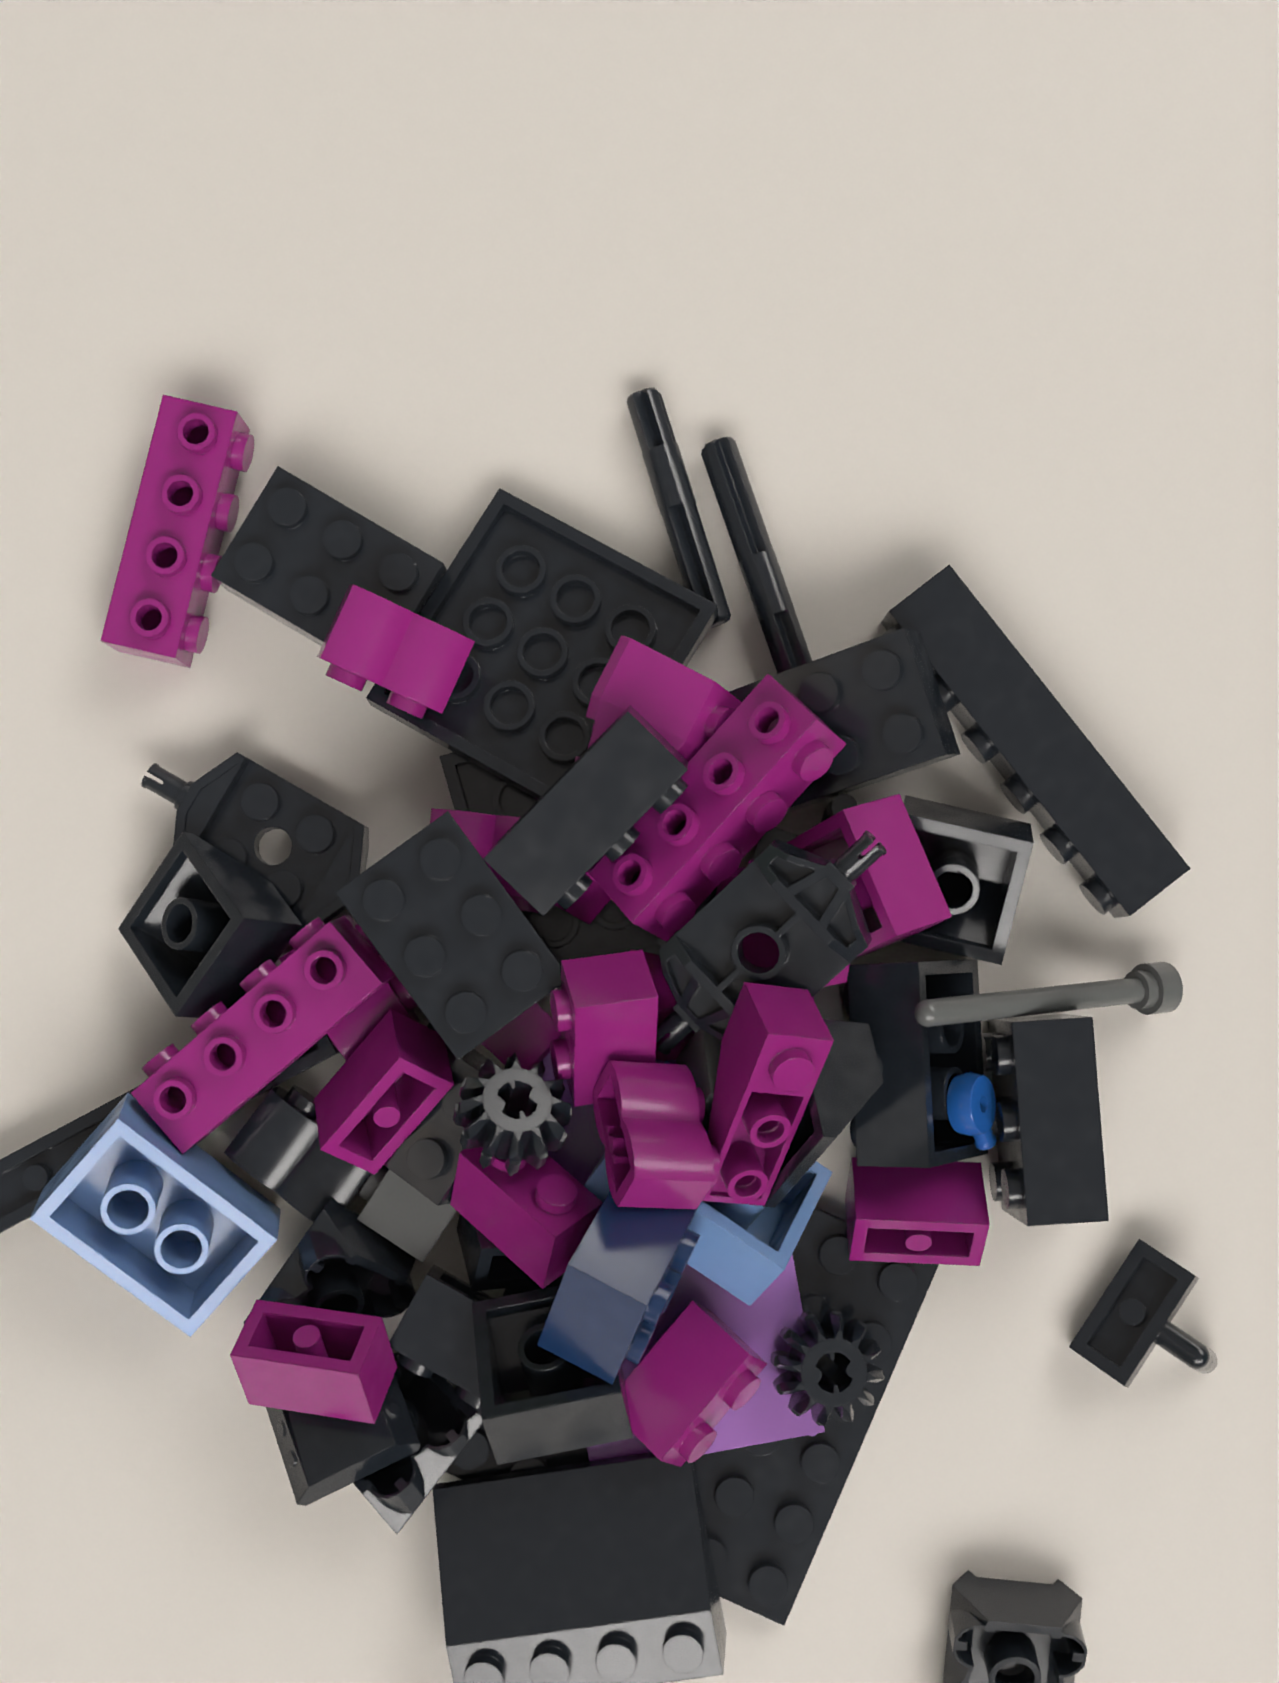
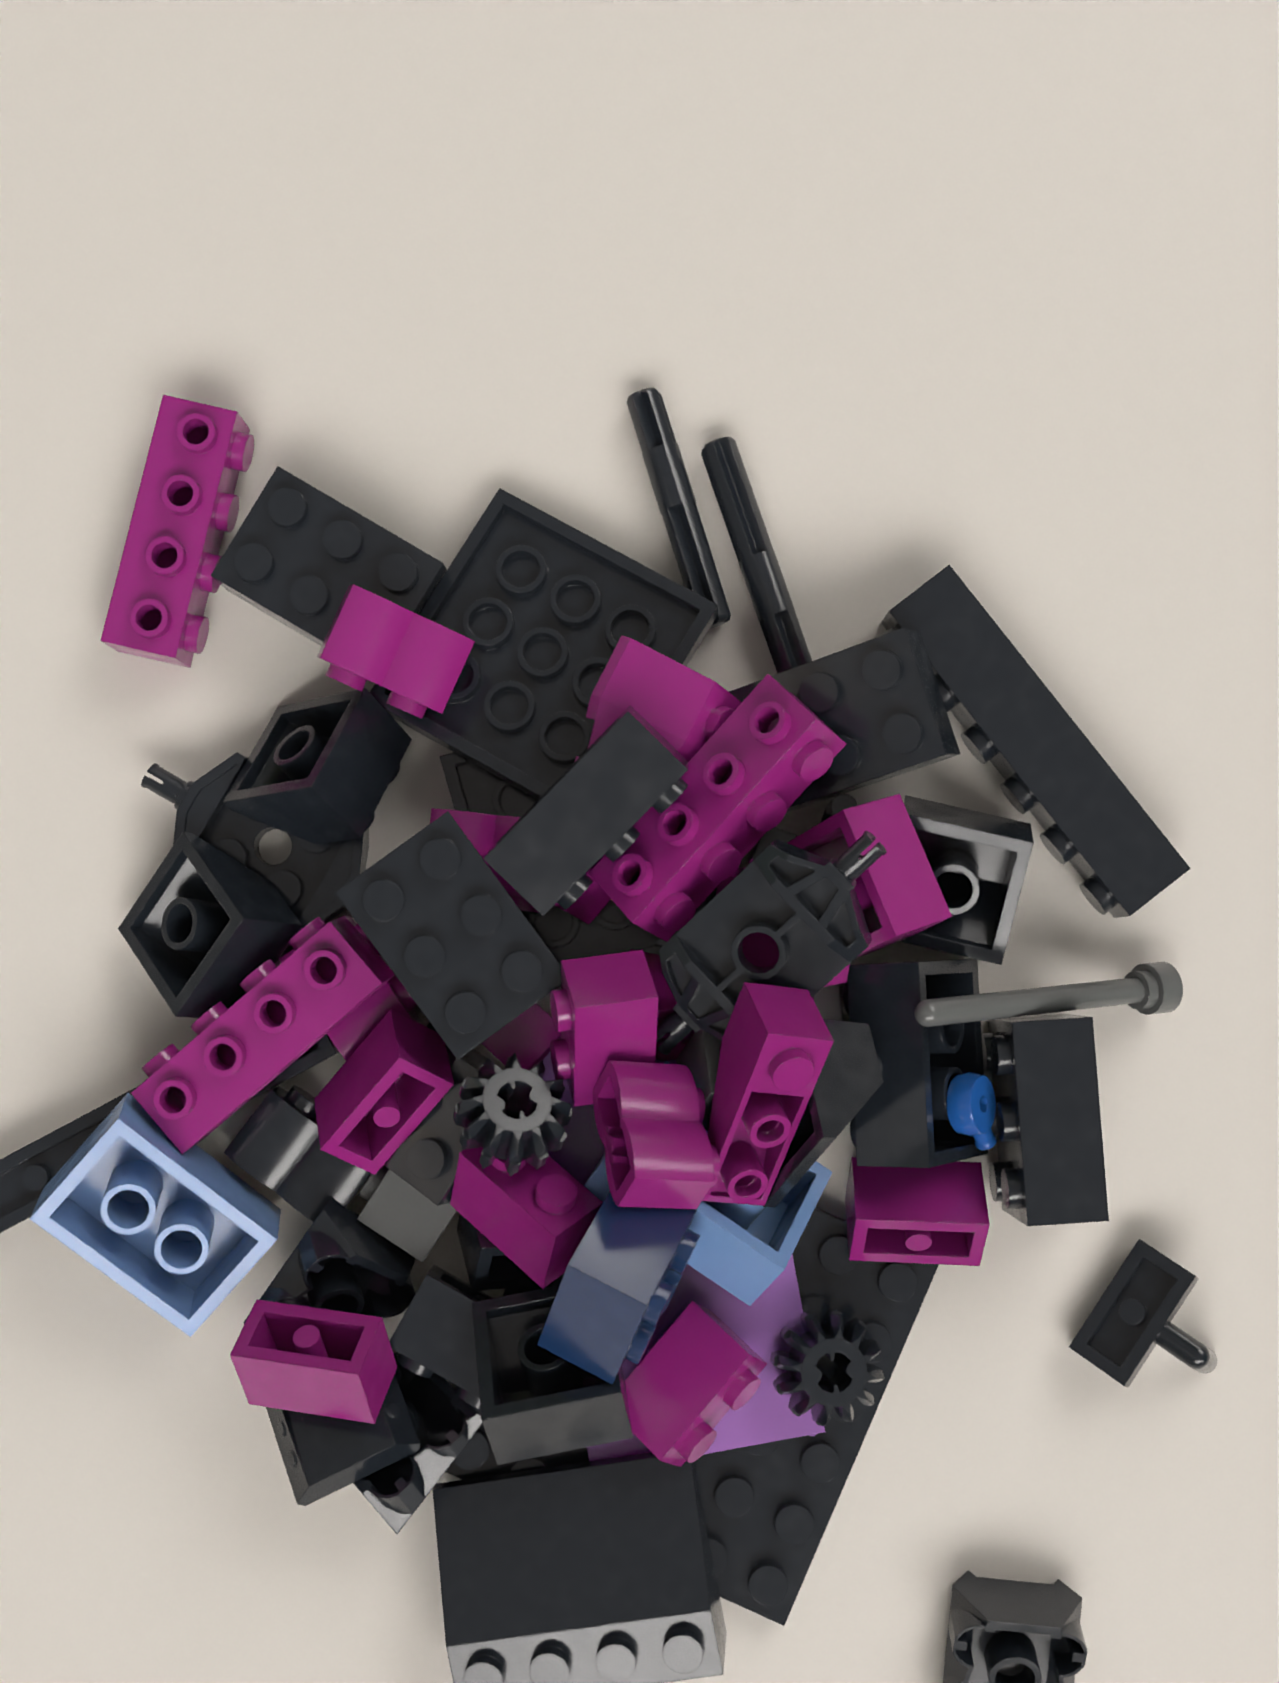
(321, 767): none -> black slope

